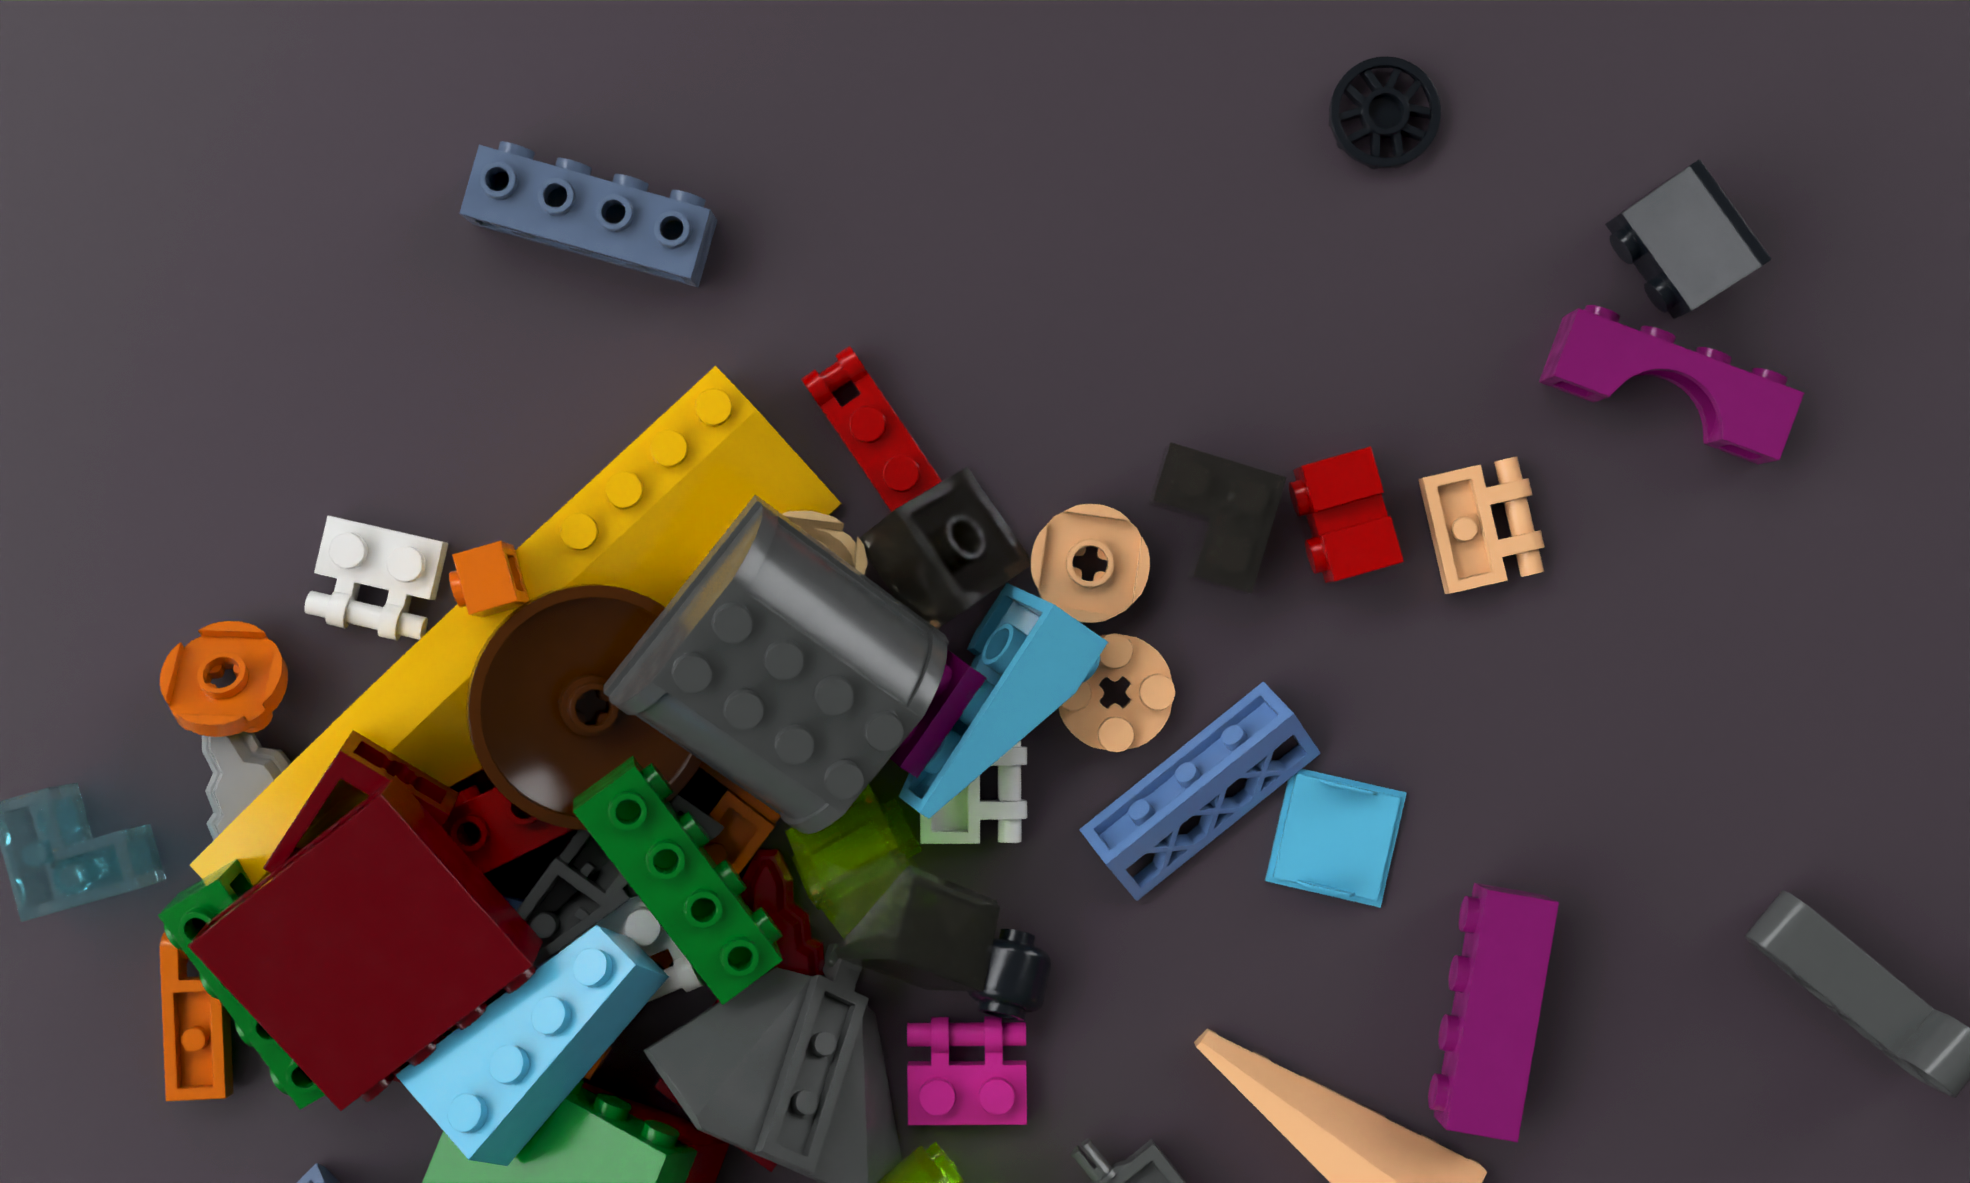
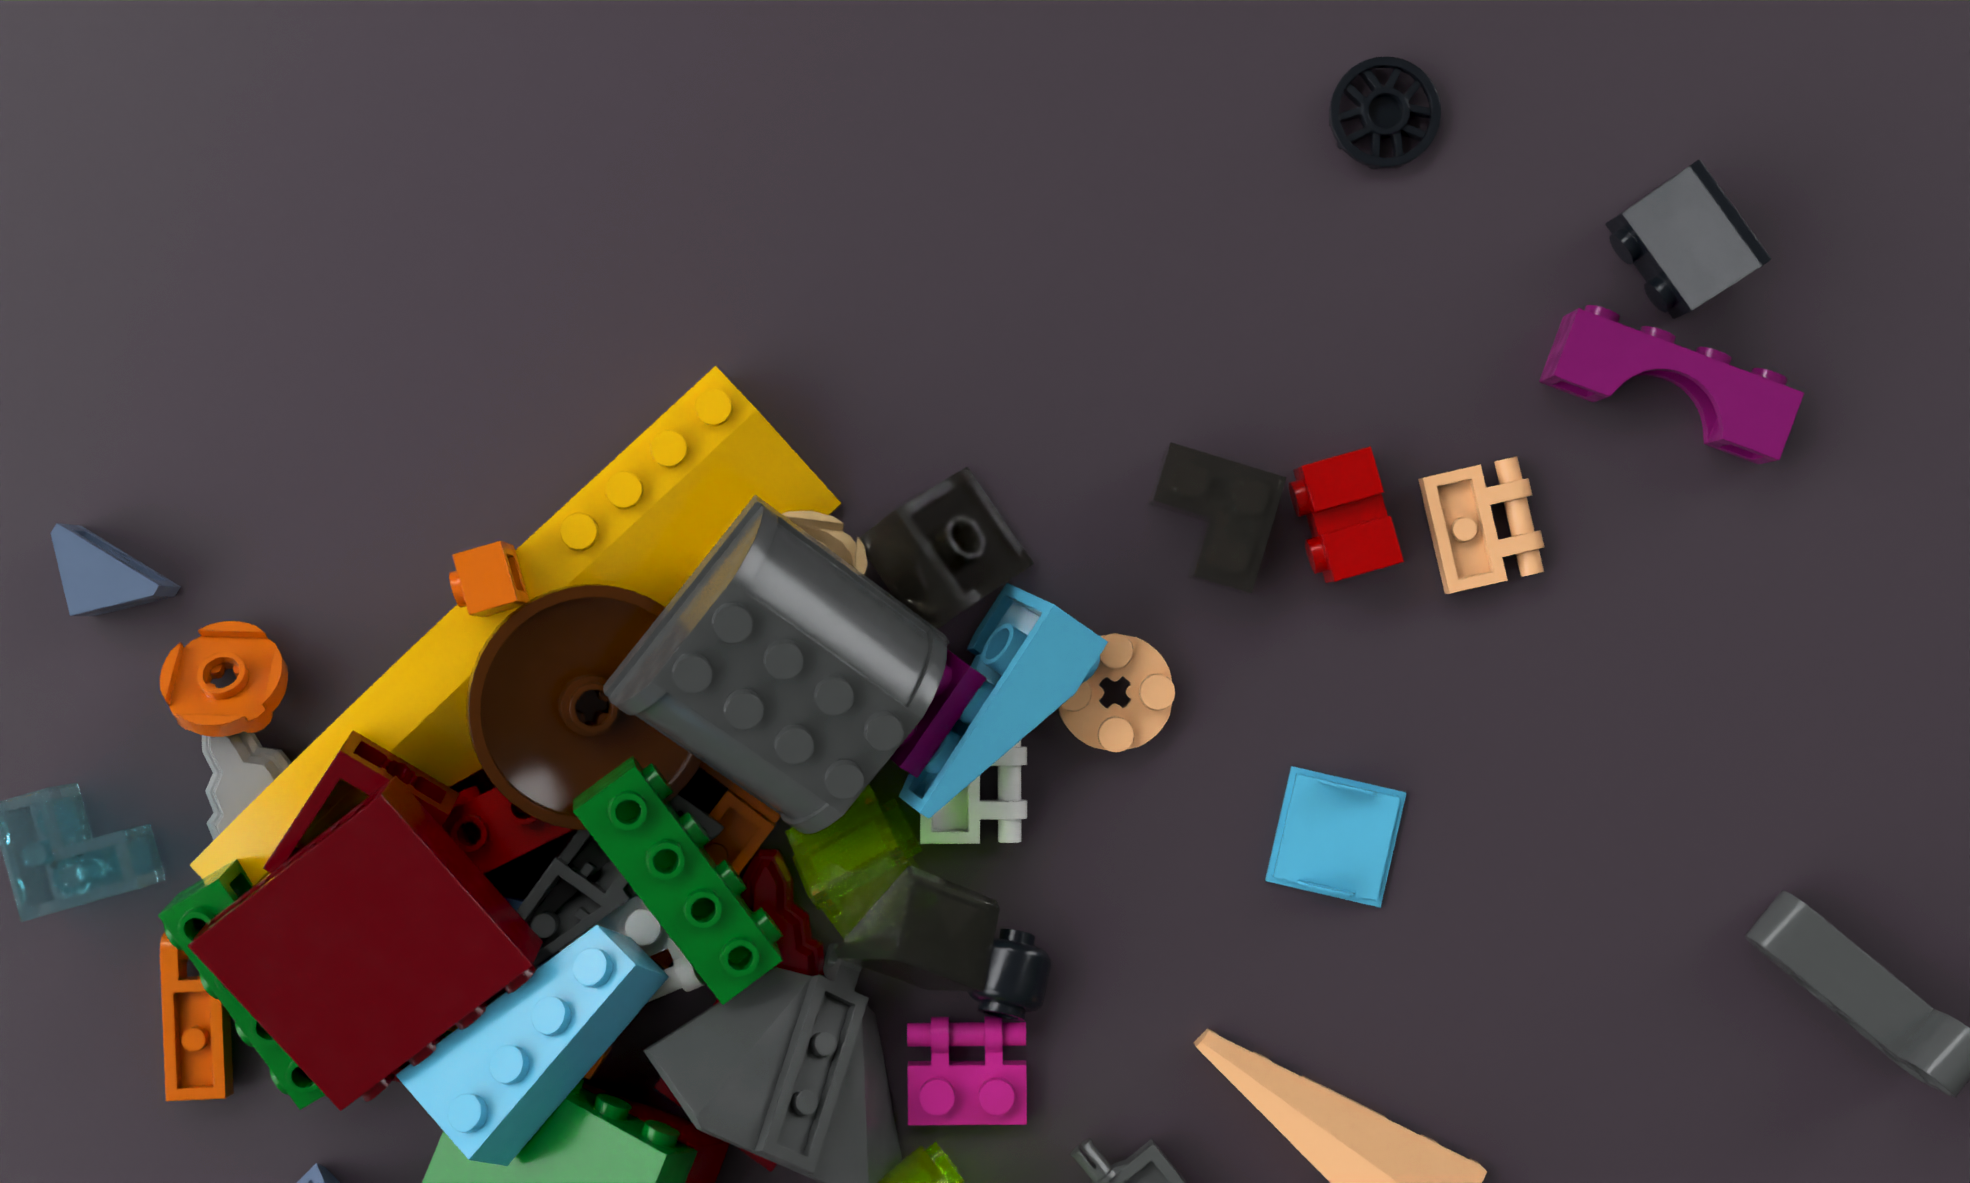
(101, 576): none -> sand blue slope
(379, 559): white plate -> none
(589, 214): sand blue brick -> none
(872, 431): red plate -> none
(1116, 542): light nougat plate -> none
(1195, 785): medium blue fence -> none
(1493, 1011): magenta brick -> none

